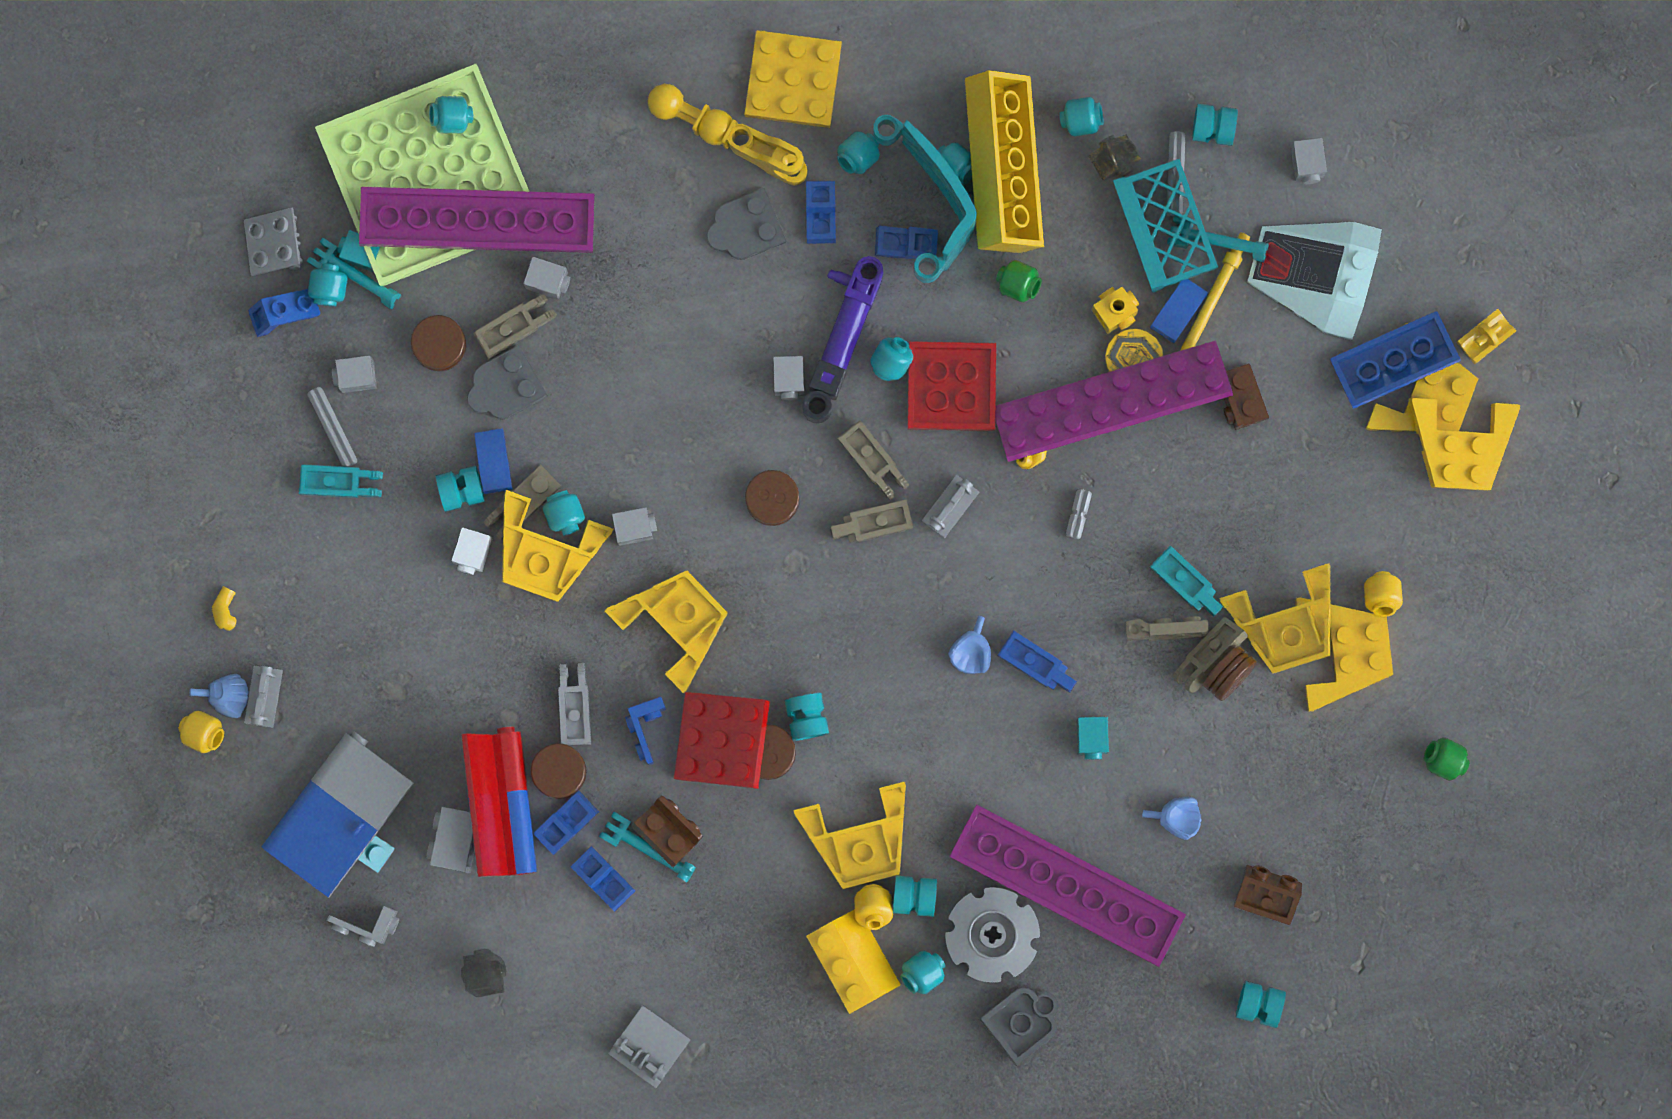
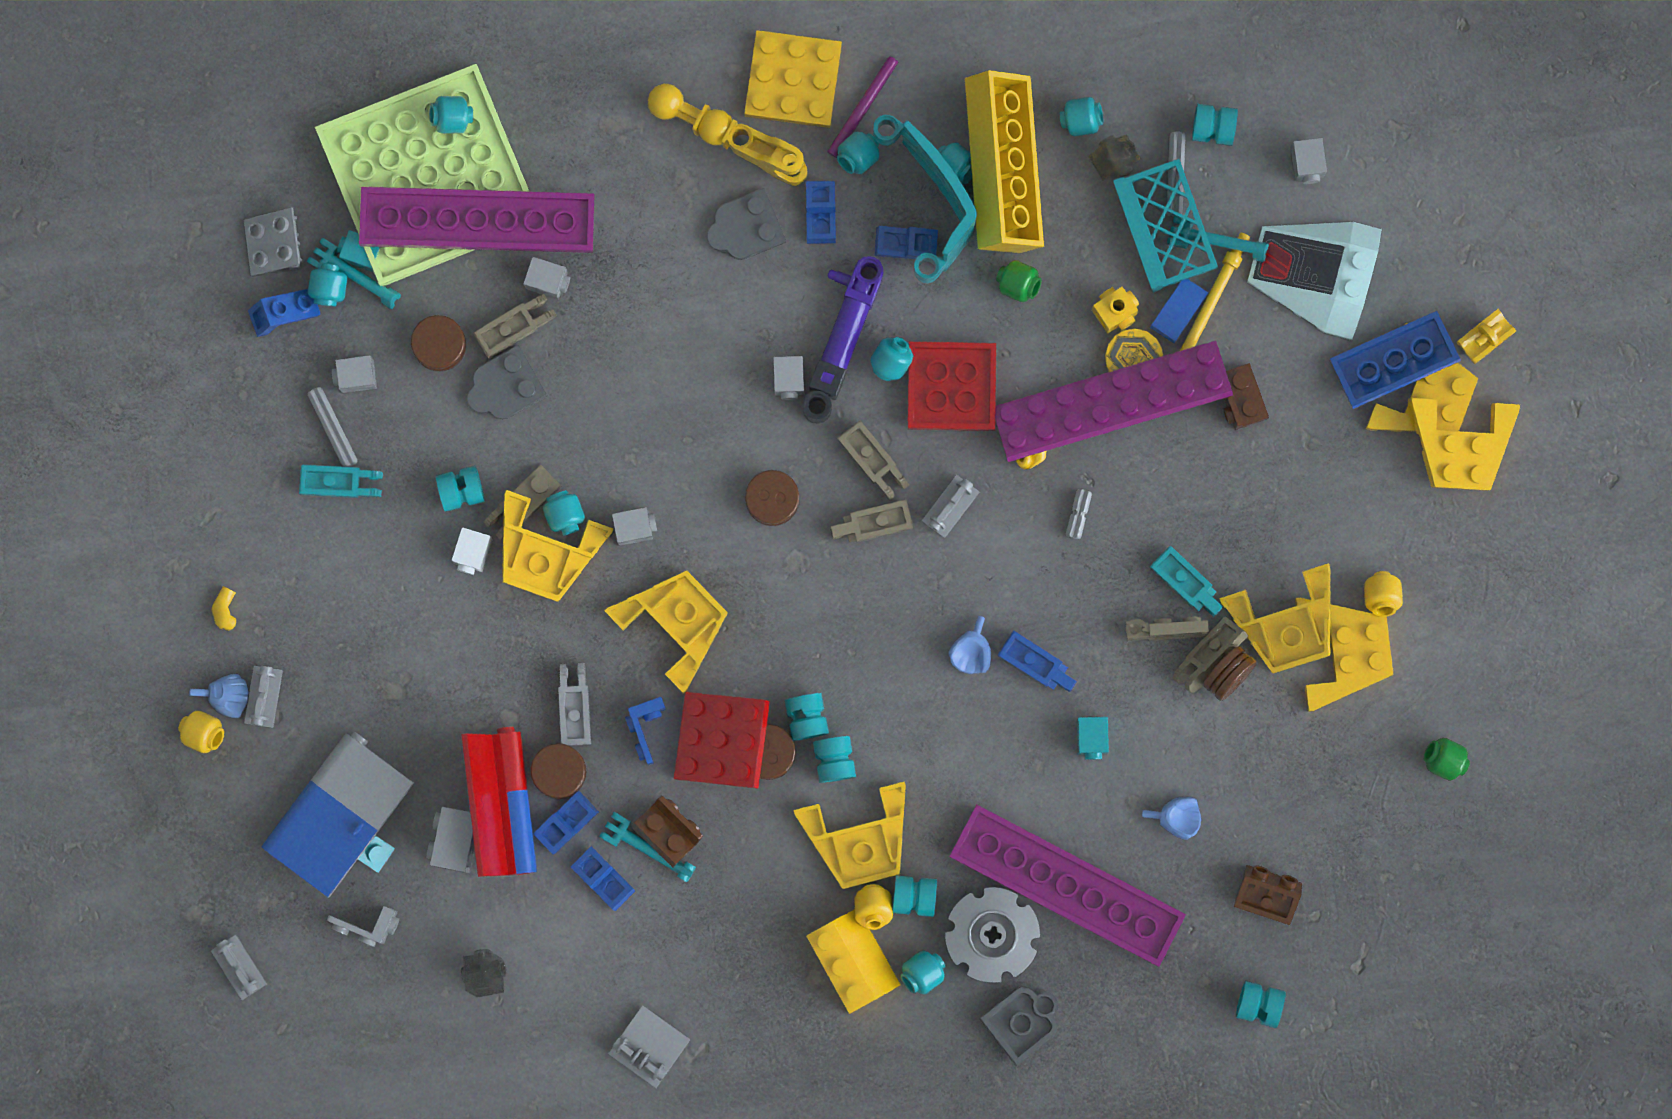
(238, 967): none -> light grey hinge
(493, 461): blue slope -> none
(834, 759): none -> teal wheel
(863, 104): none -> magenta bar

